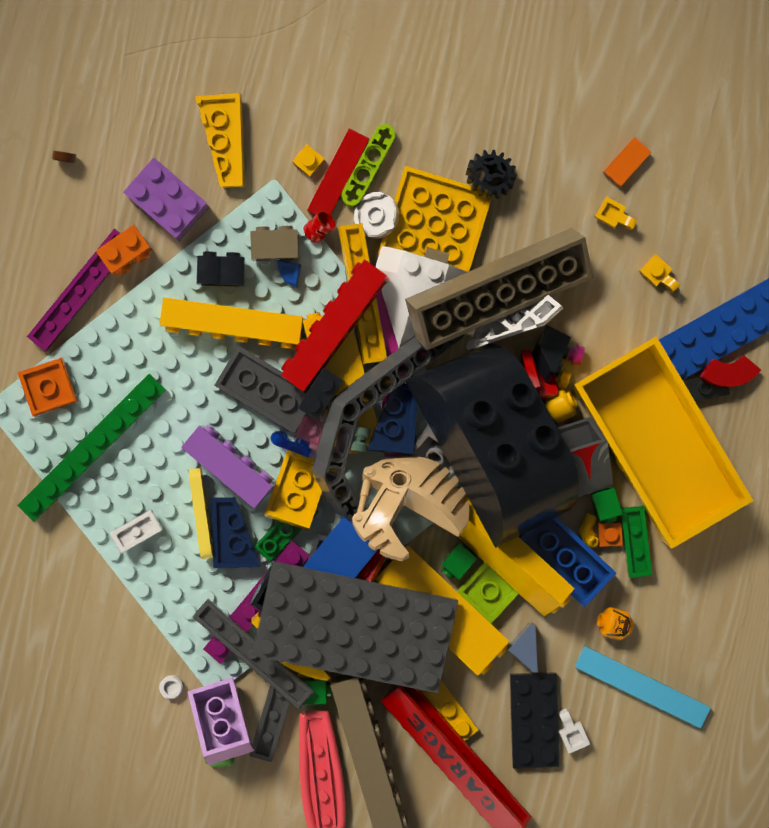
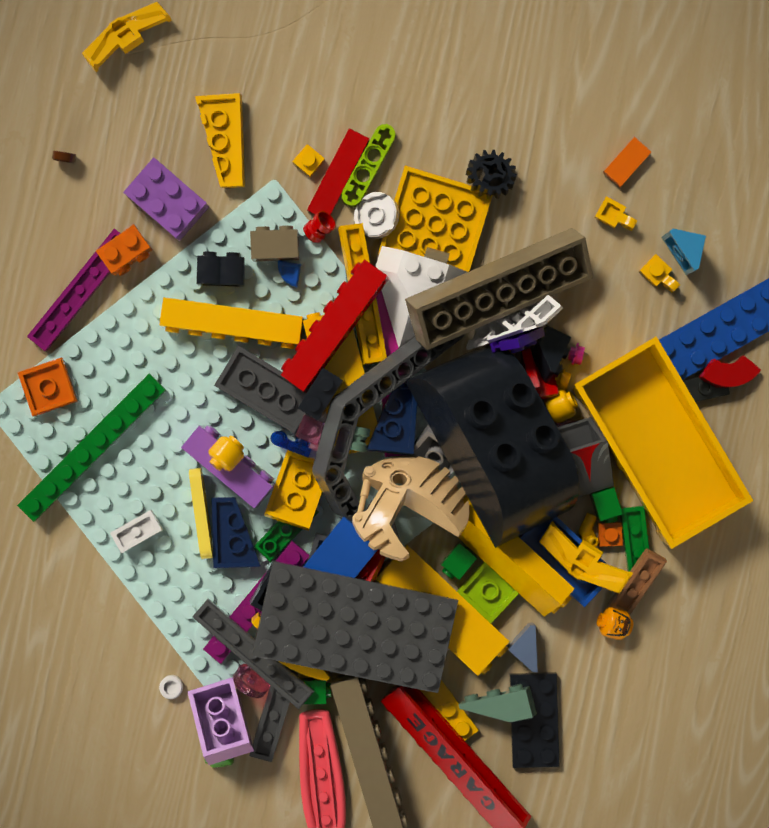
(124, 33): none -> yellow plate
(226, 453): none -> yellow head
(250, 682): none -> clear pink piece
(506, 706): none -> sand green slope
(517, 342): none -> dark purple plate
(573, 734): white plate -> none
(583, 561): none -> yellow plate
(642, 687): medium azure tile -> none
(644, 573): none -> medium nougat tile
(685, 248): none -> dark azure slope

